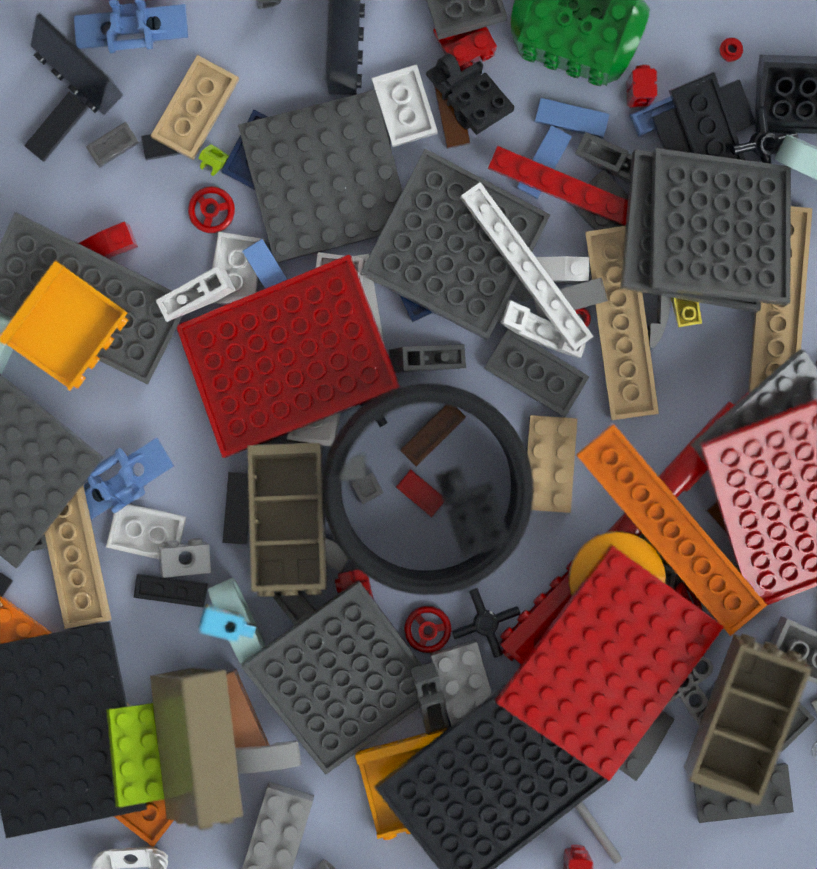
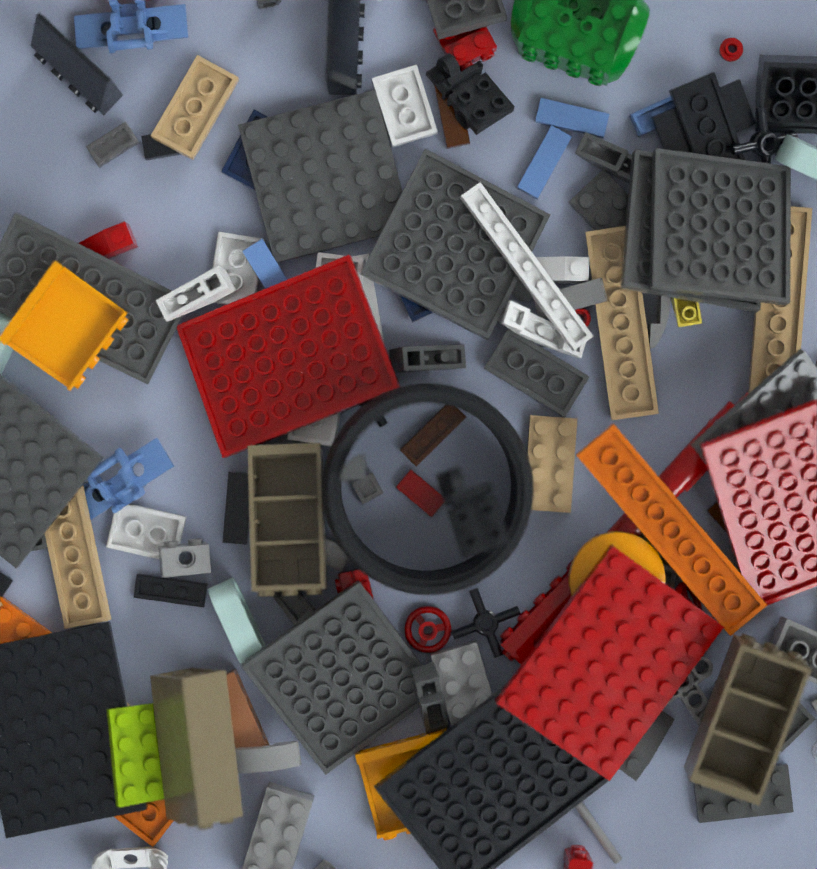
(56, 126): black tile -> none
(205, 203): red piece -> none
(213, 157): lime tile -> none
(214, 621): medium azure torso -> none
(559, 185): red plate -> none
(641, 87): red brick -> none

